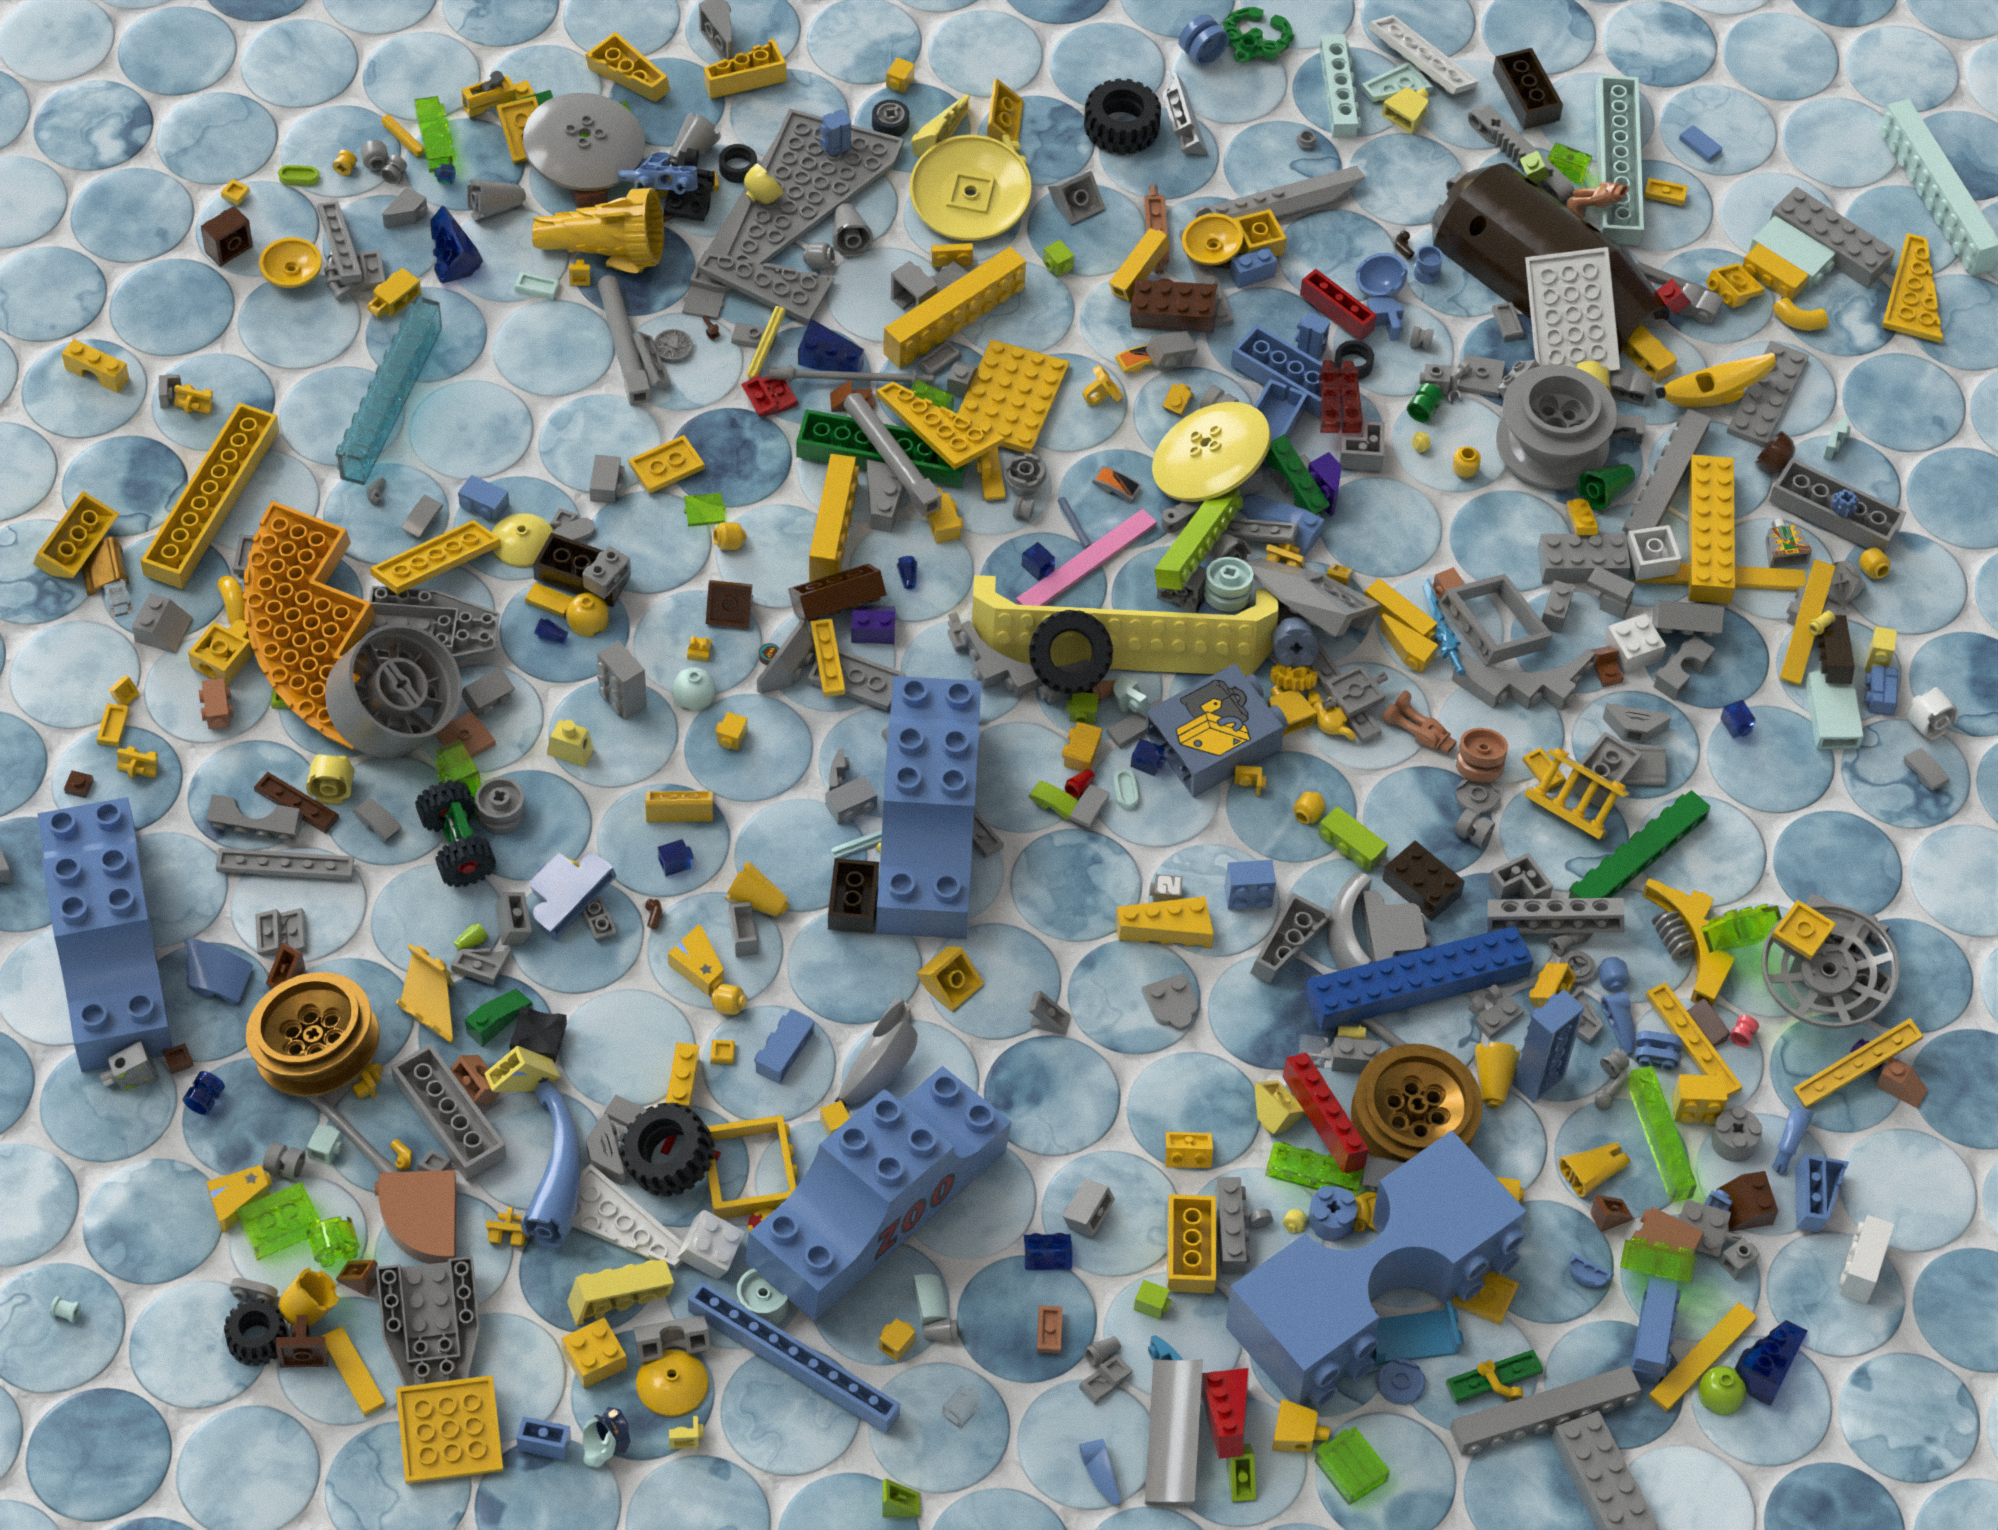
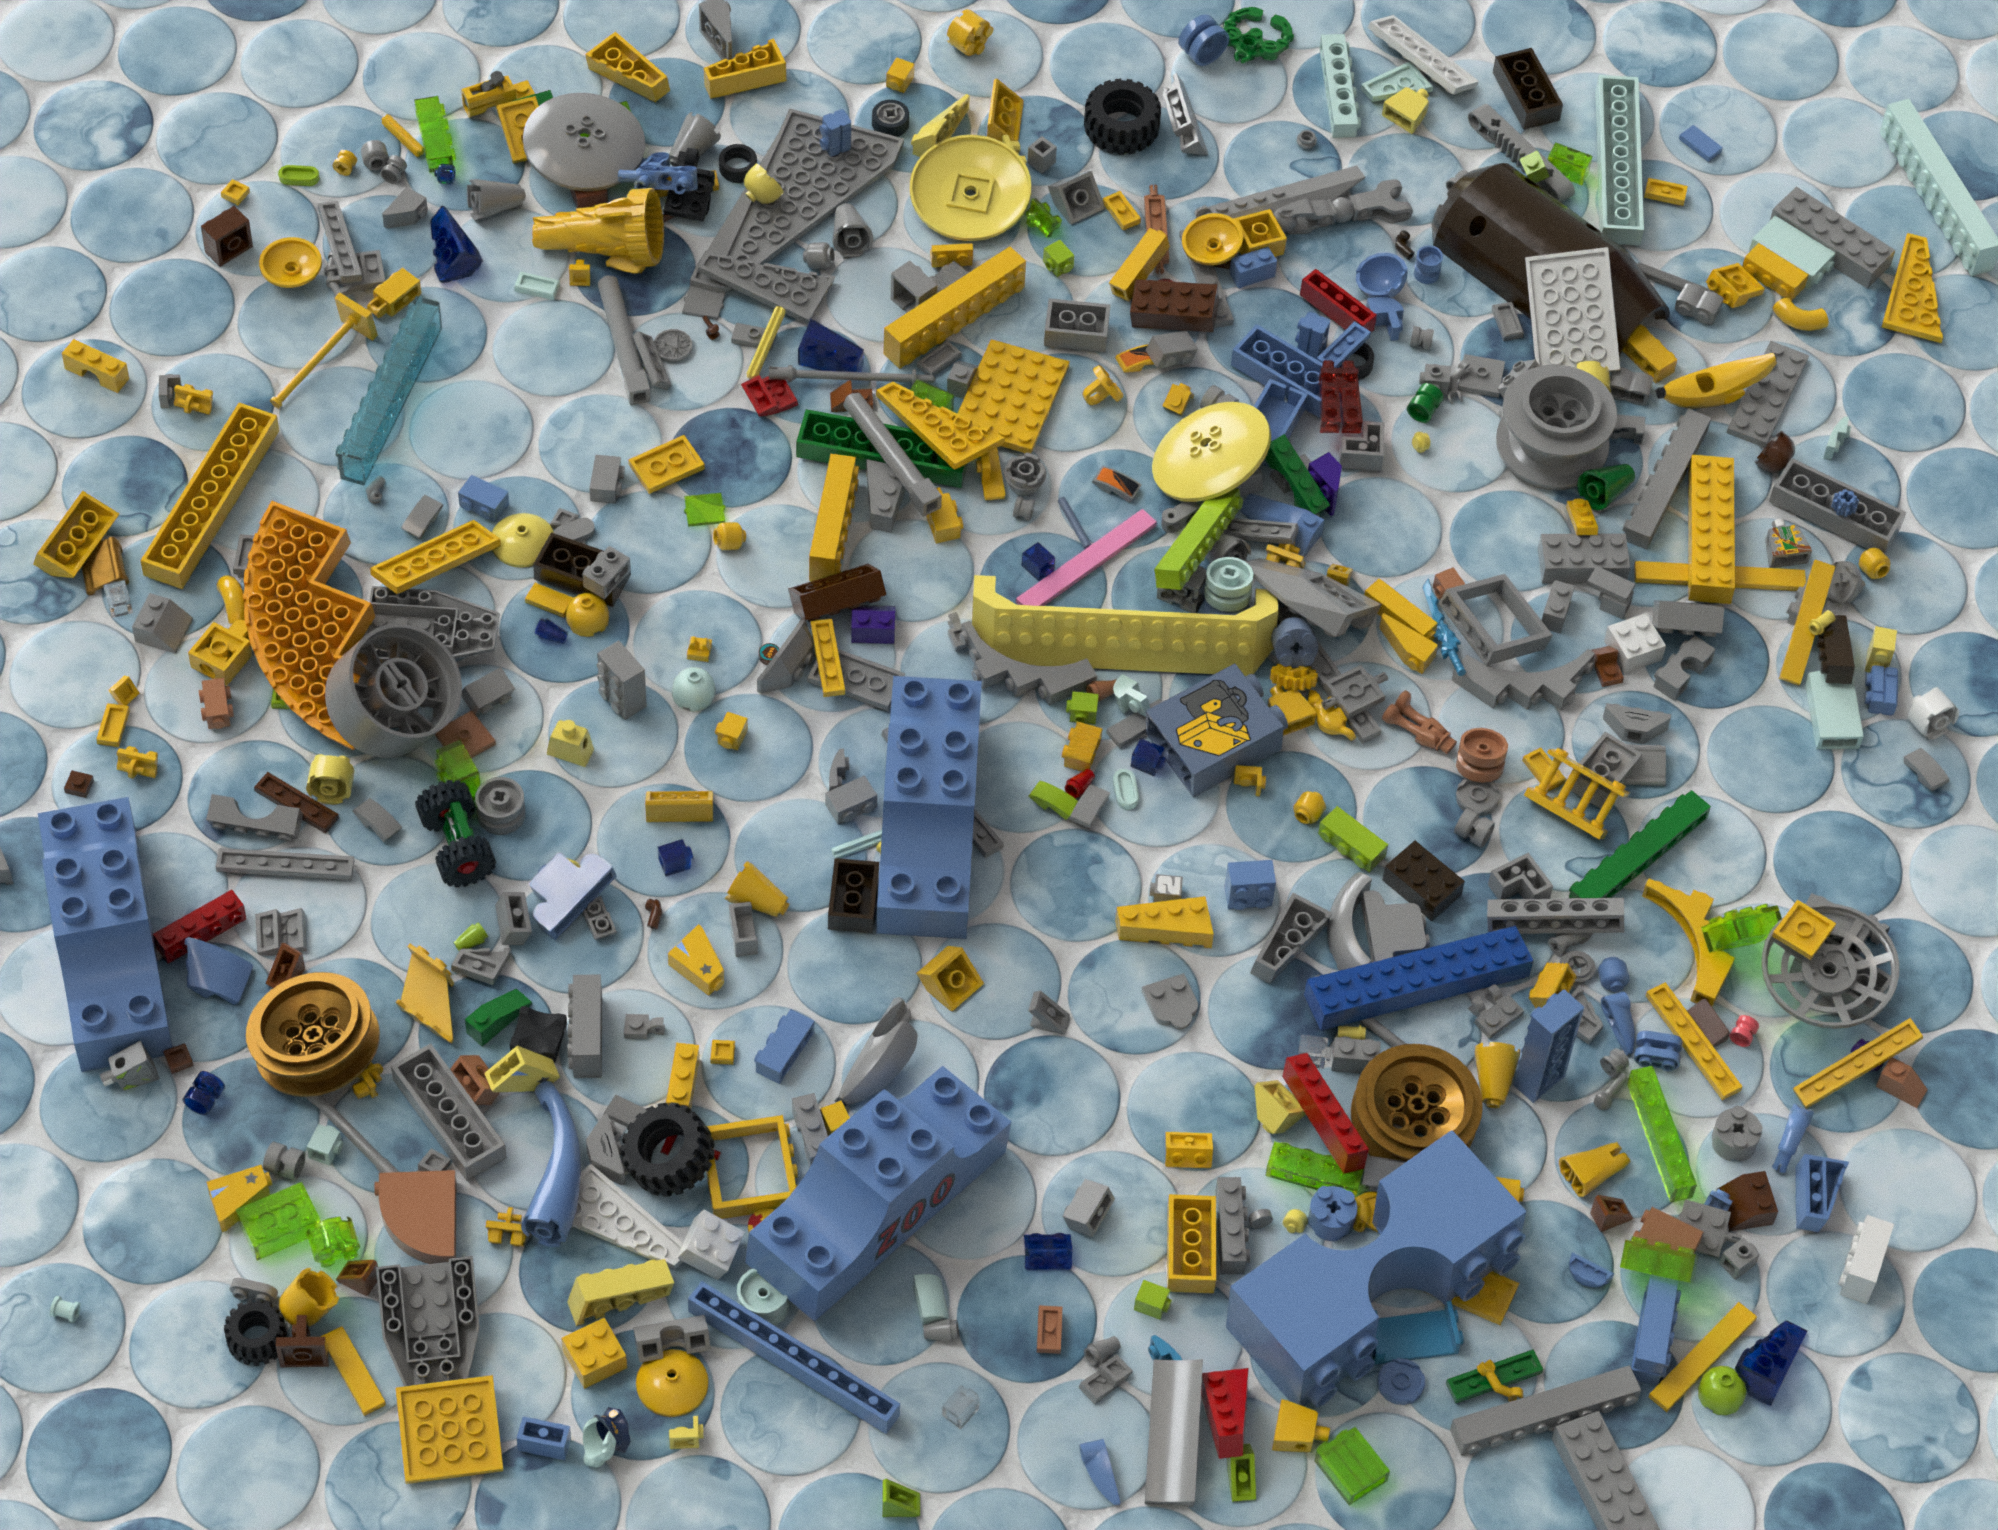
(200, 924): none -> red brick
(353, 317): none -> yellow tile
(404, 1155): yellow arm -> none
(585, 1026): none -> light grey brick
(638, 1026): none -> light grey plate
(729, 604): reddish brown bracket -> none
(729, 999): yellow head -> none
(810, 1123): none -> light grey arch
(896, 1339): yellow brick -> none
(908, 571): clear blue cone -> none
(969, 33): none -> yellow brick
(1040, 217): none -> clear neon green hips
(1042, 154): none -> light grey brick
(1077, 325): none -> light grey brick
(1078, 622): black tyre -> none
(1121, 210): none -> yellow plate
(1306, 215): none -> light grey piece
(1345, 344): none -> medium blue plate
(1466, 461): yellow head -> none
(1601, 197): nougat piece -> none
(1653, 552): white brick -> none
(1673, 296): red brick -> none
(1673, 934): light grey piece -> none
(1699, 1098): yellow brick -> none
(1738, 719): clear blue brick -> none

